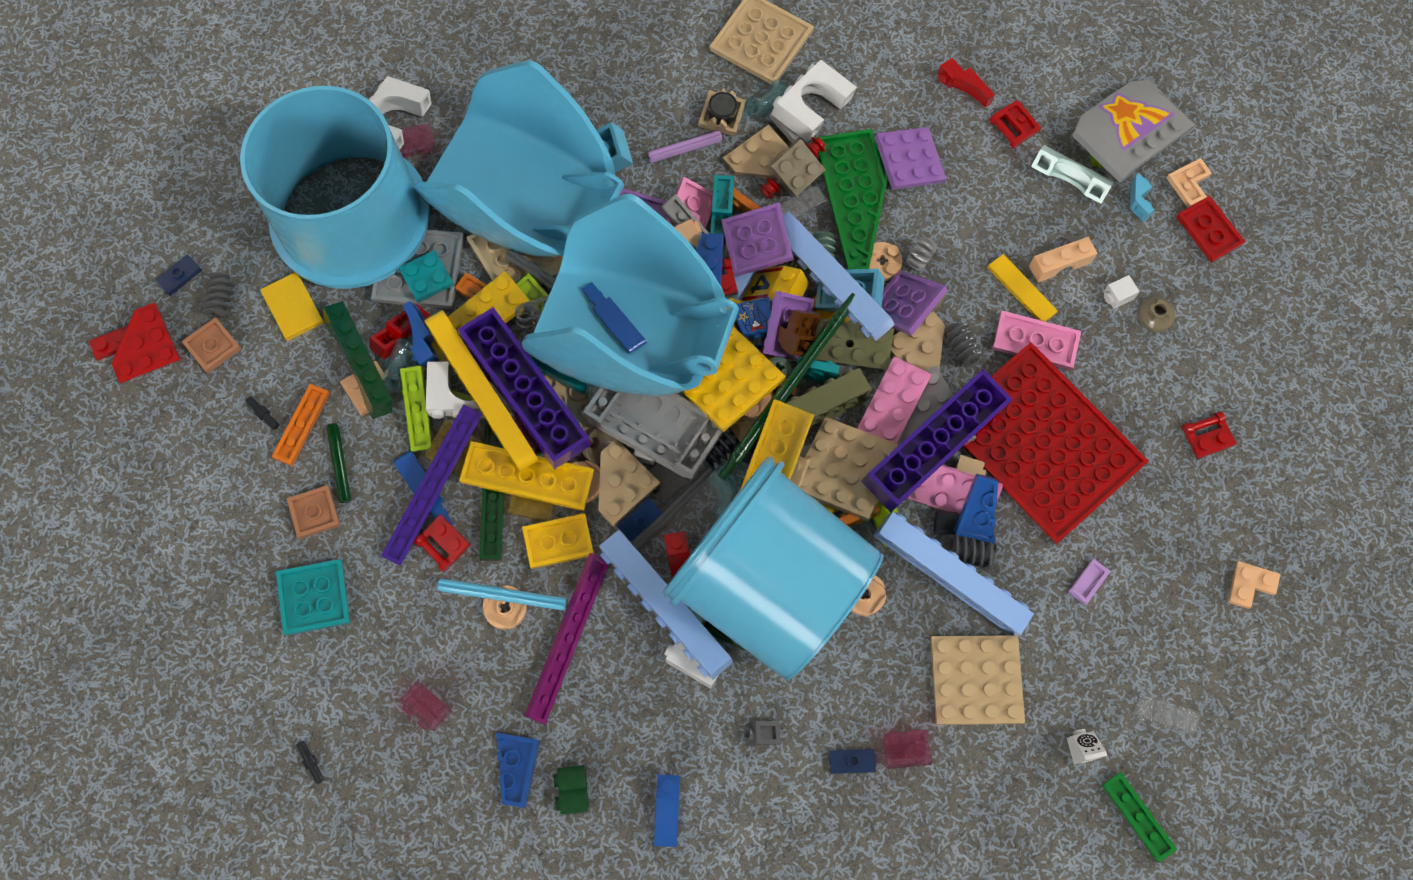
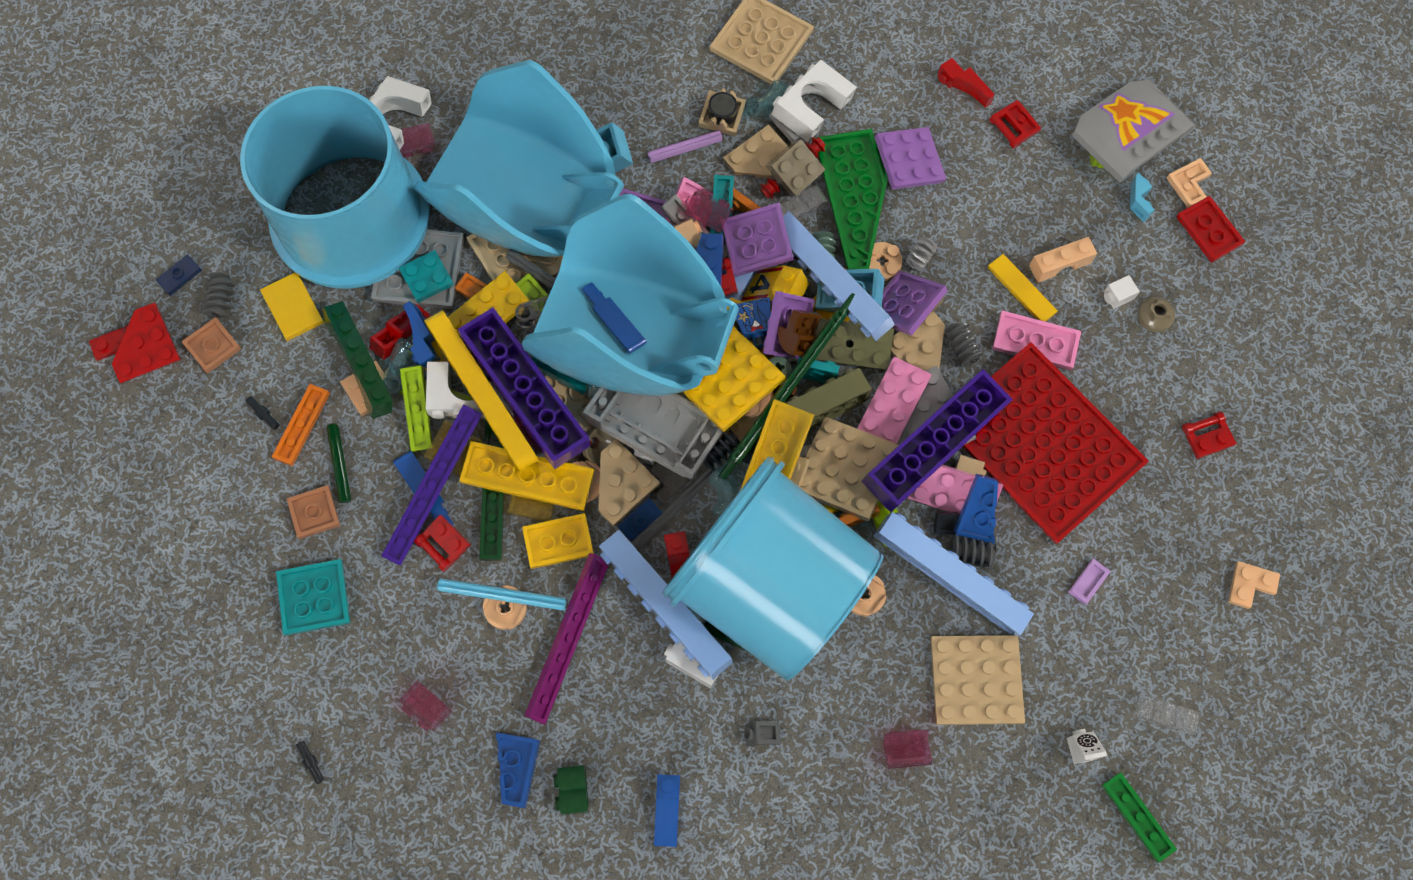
(709, 210): none -> clear pink bracket
(852, 761): dark blue plate -> none
(1057, 165): light aqua arch -> none

